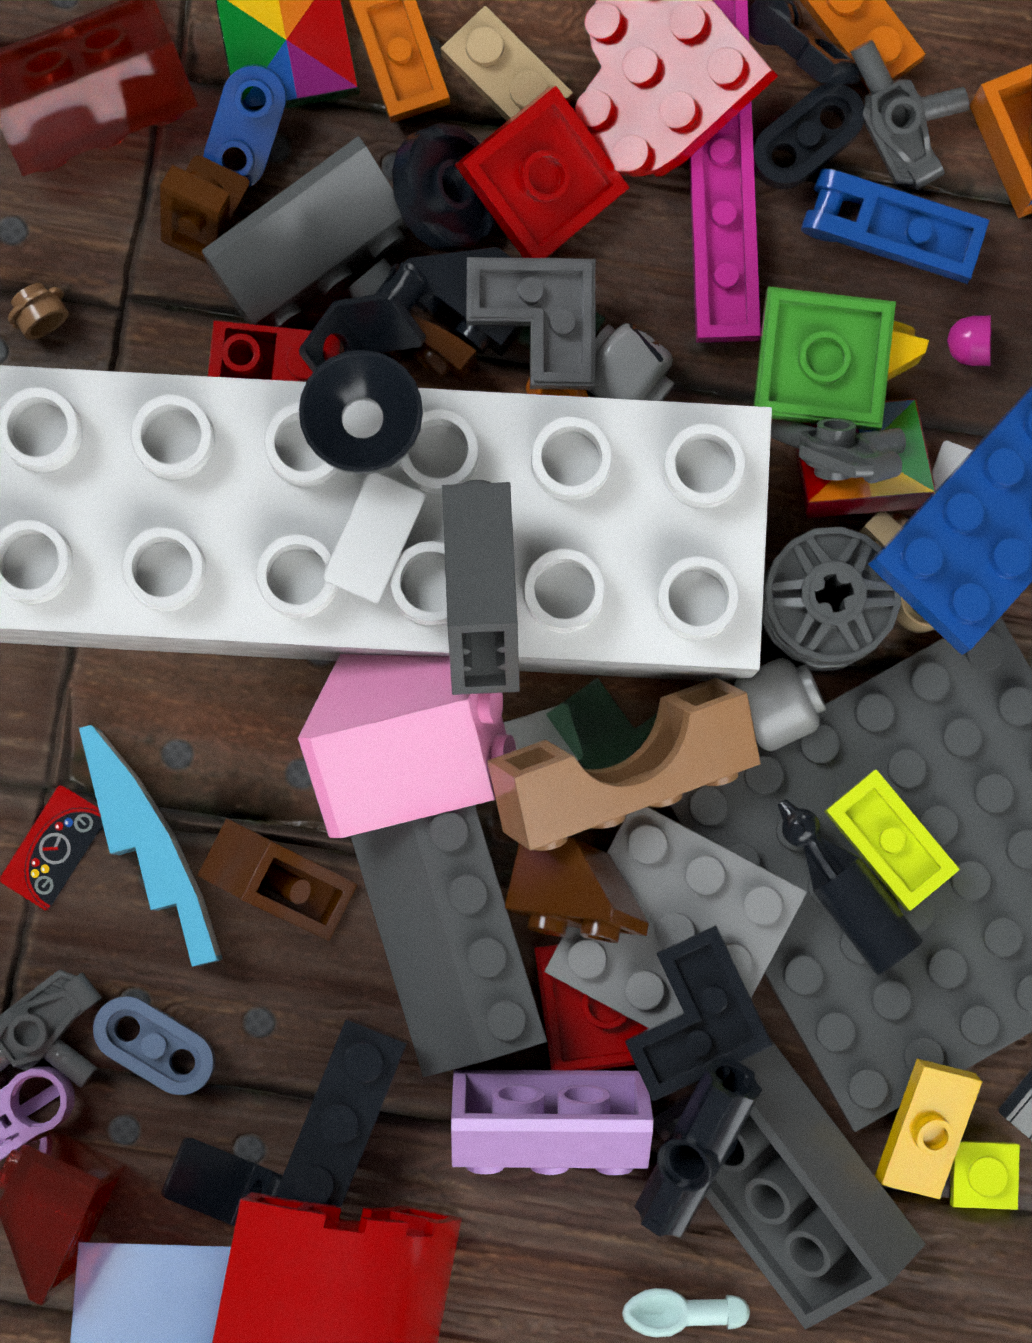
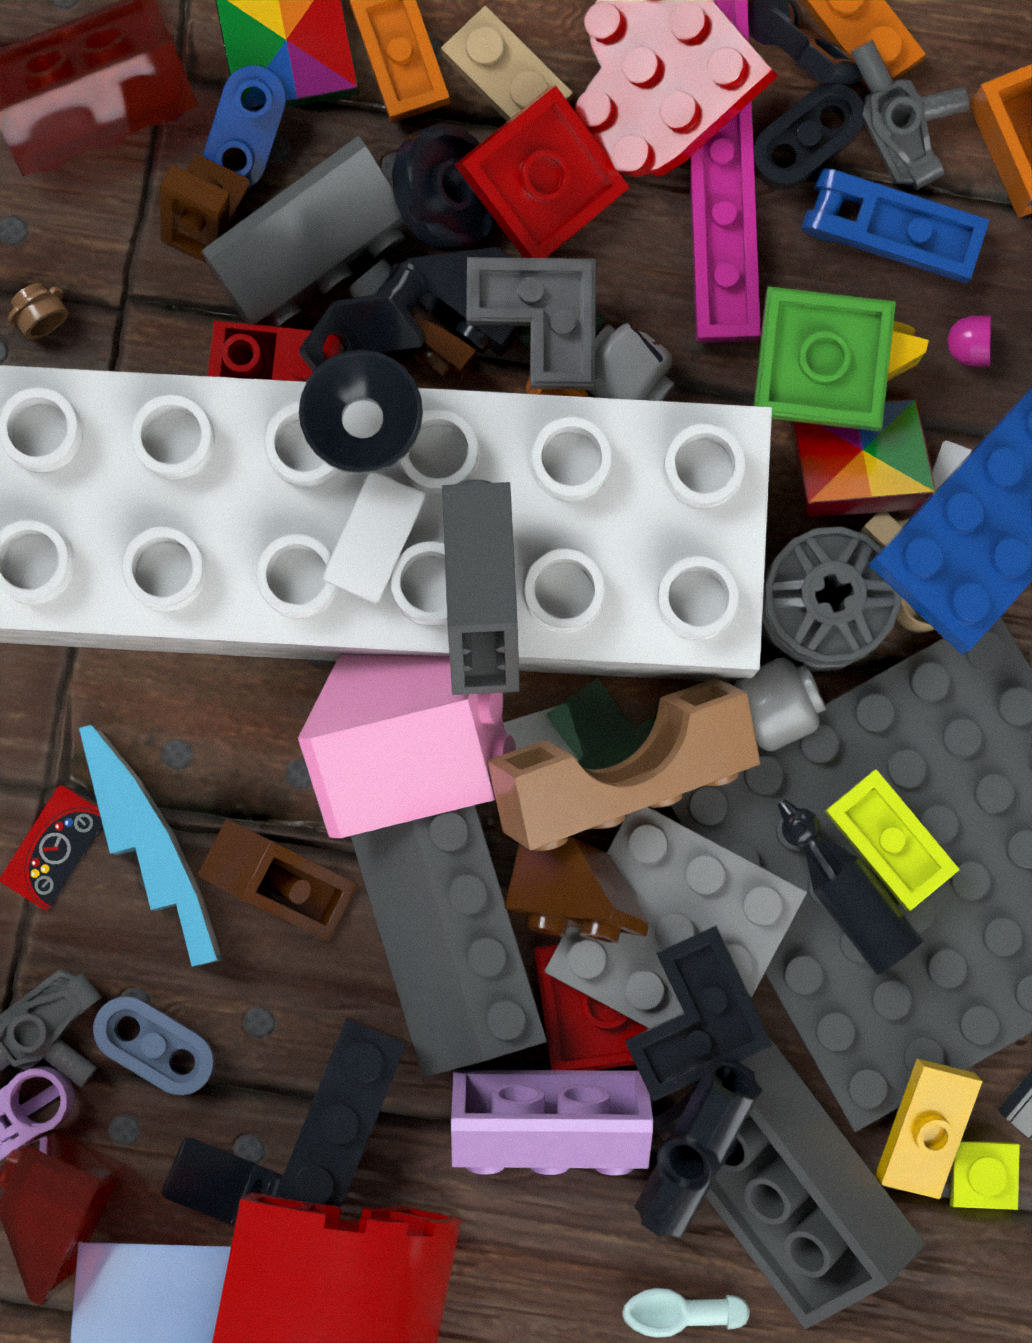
(840, 452): dark grey piece -> none

